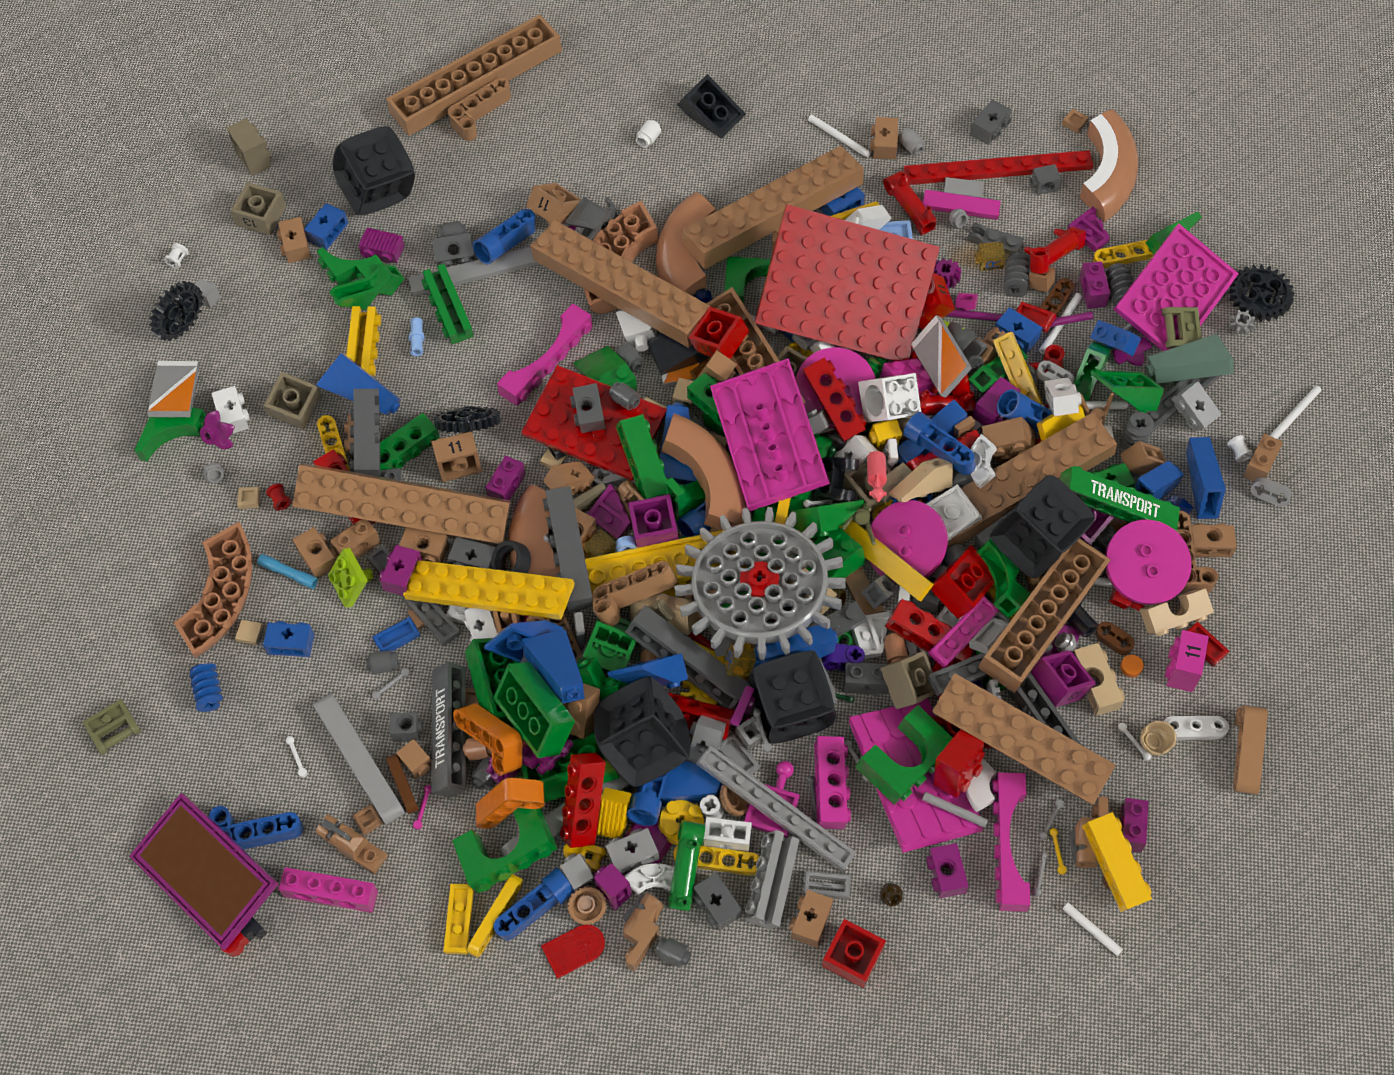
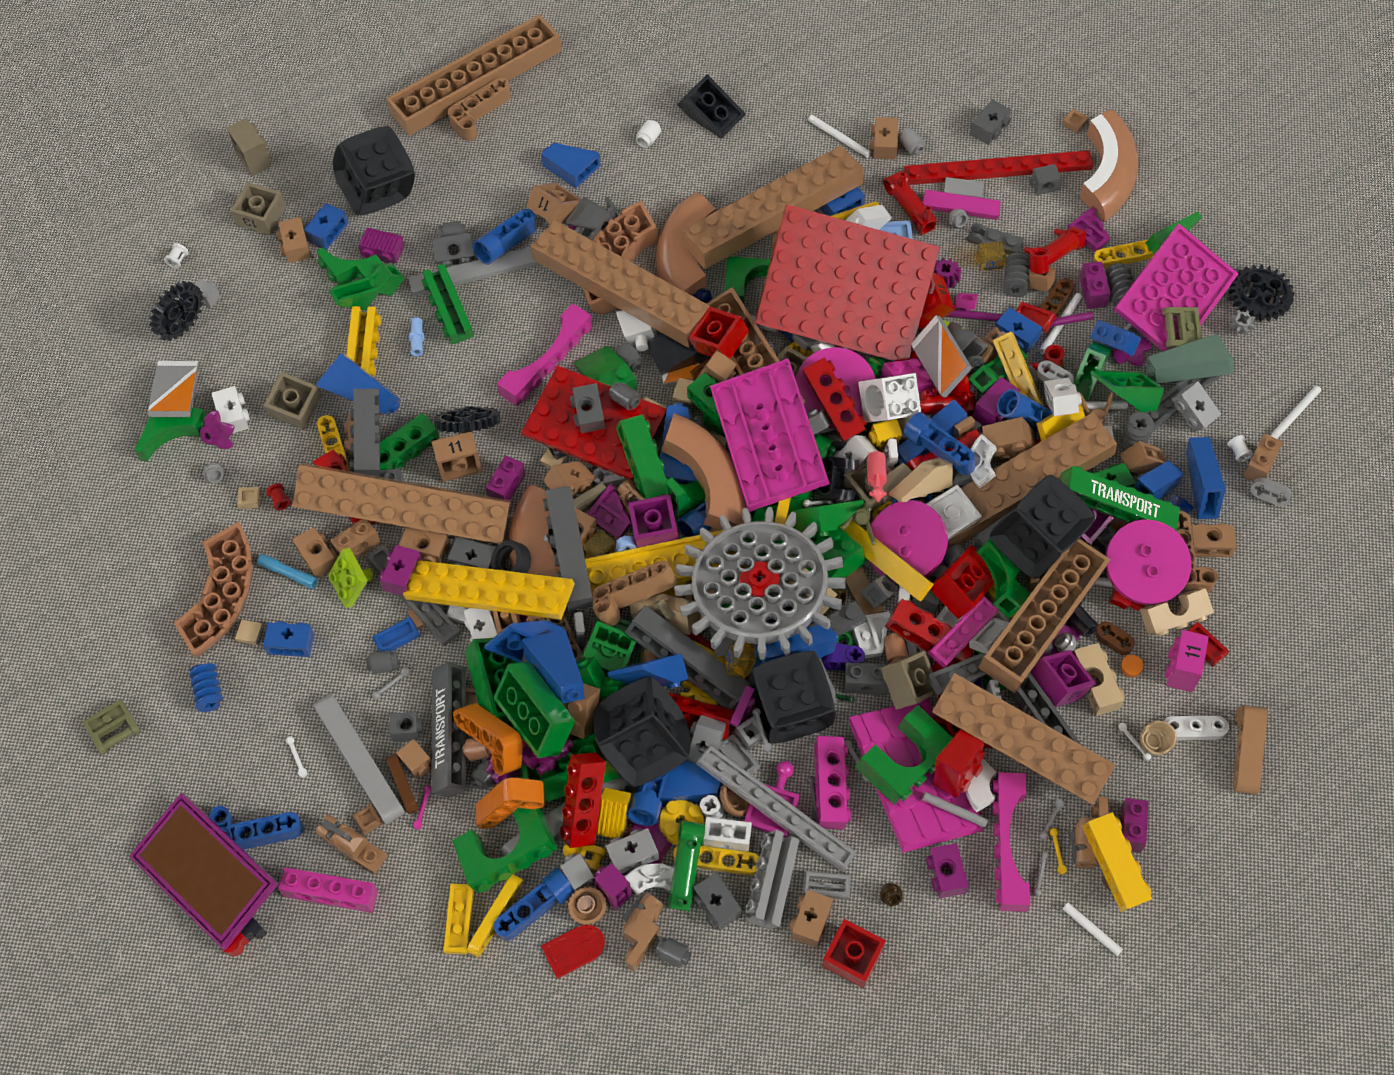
(570, 163): none -> blue slope

